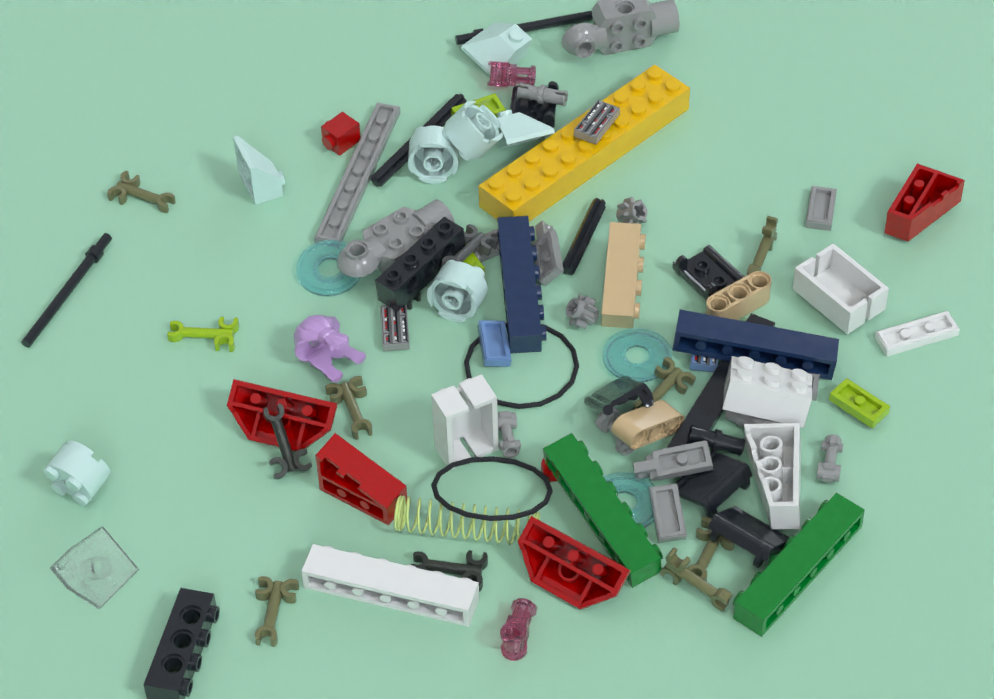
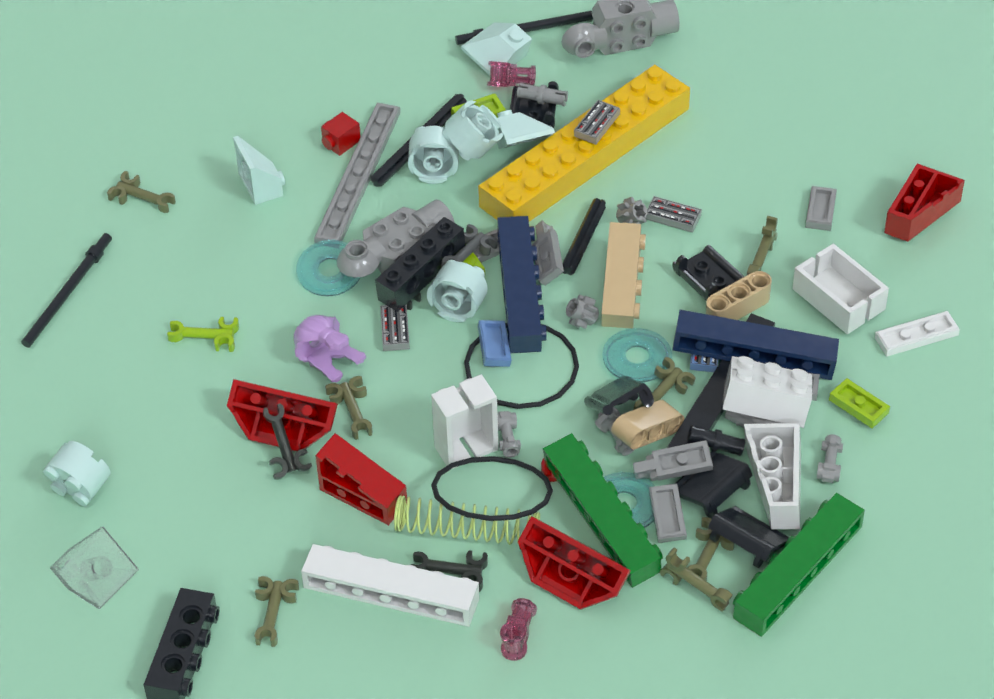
(673, 214): none -> tile

